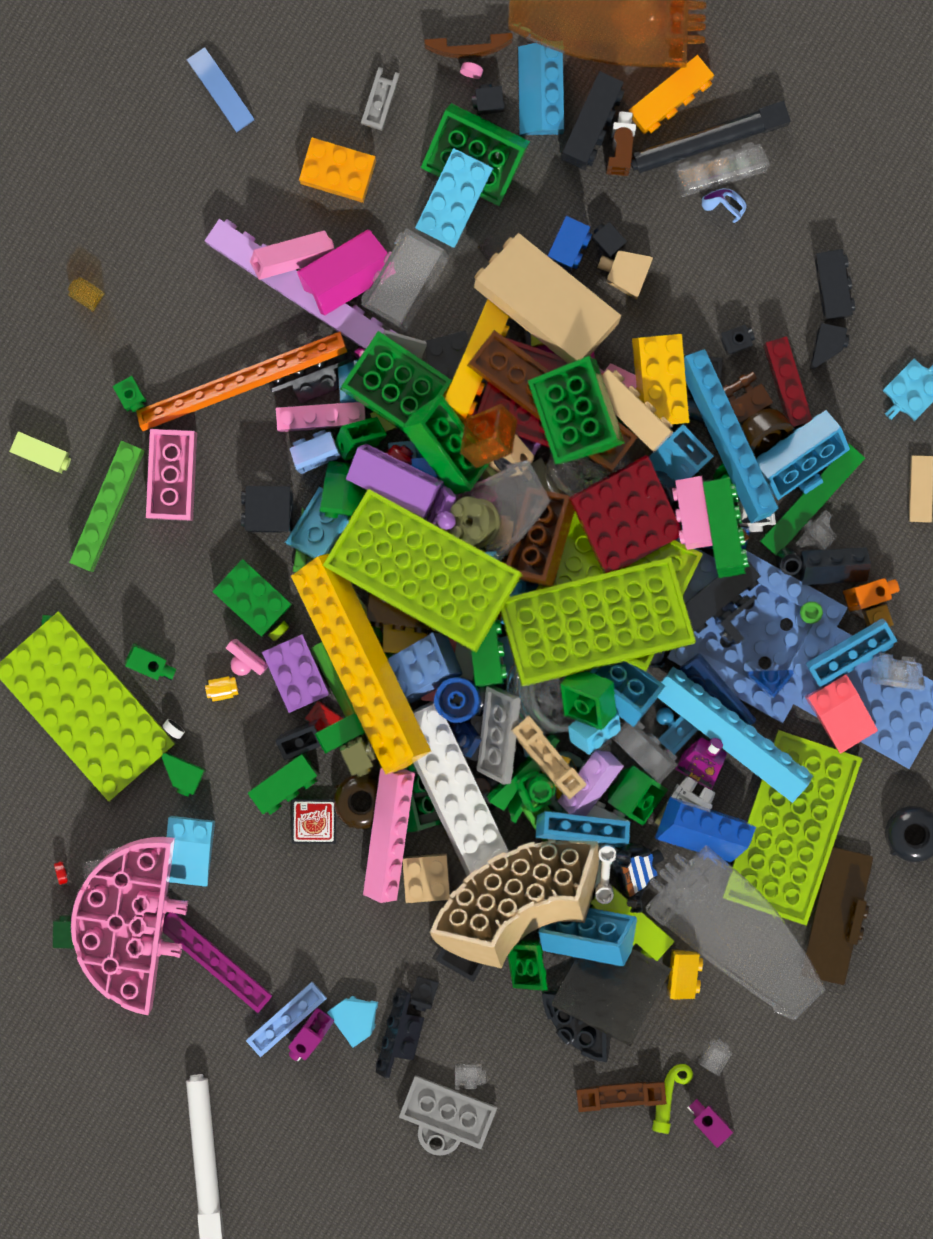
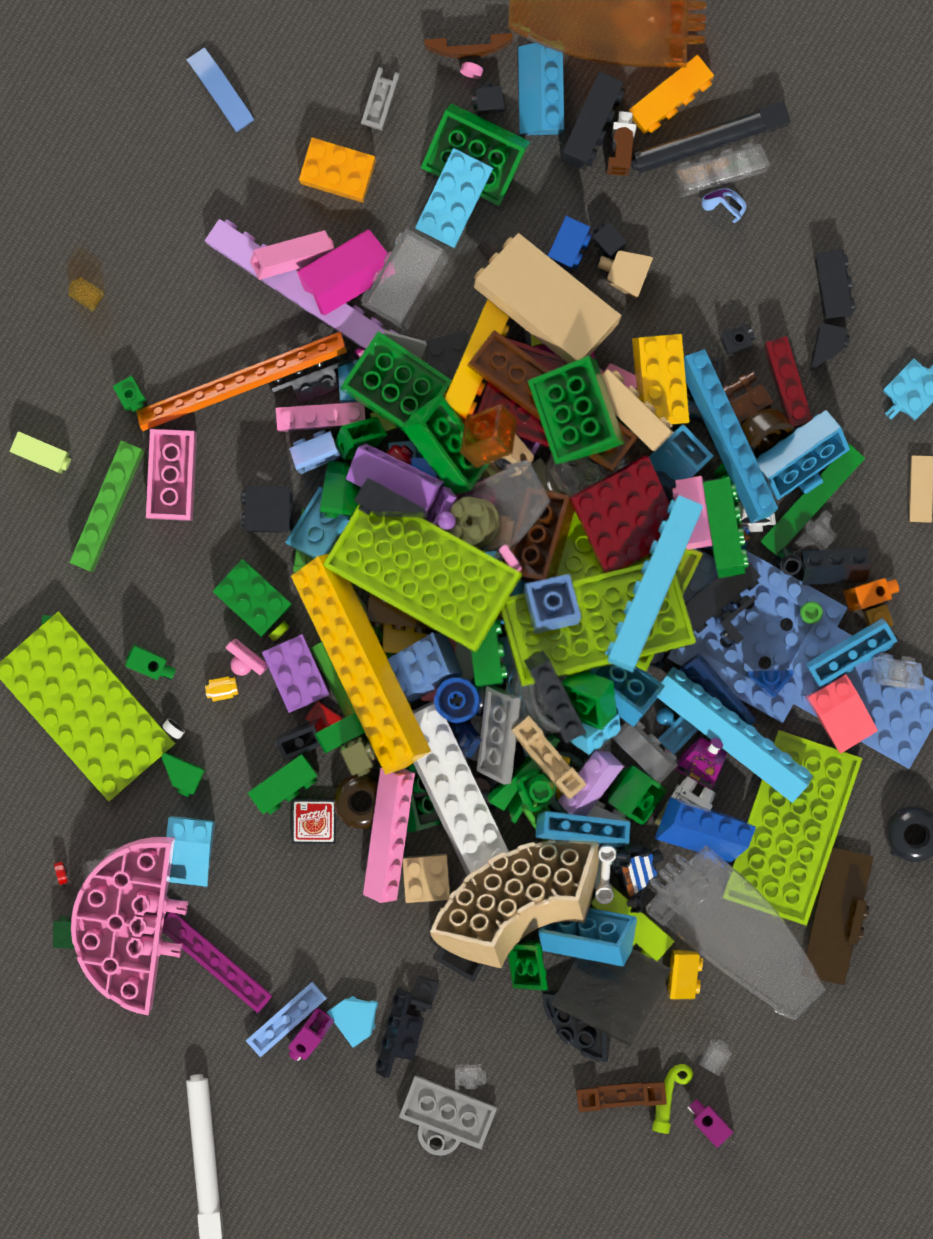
(385, 503): none -> black slope
(509, 558): none -> bright pink tile
(552, 603): none -> medium blue brick
(554, 696): none -> black brick
(655, 583): none -> medium azure brick

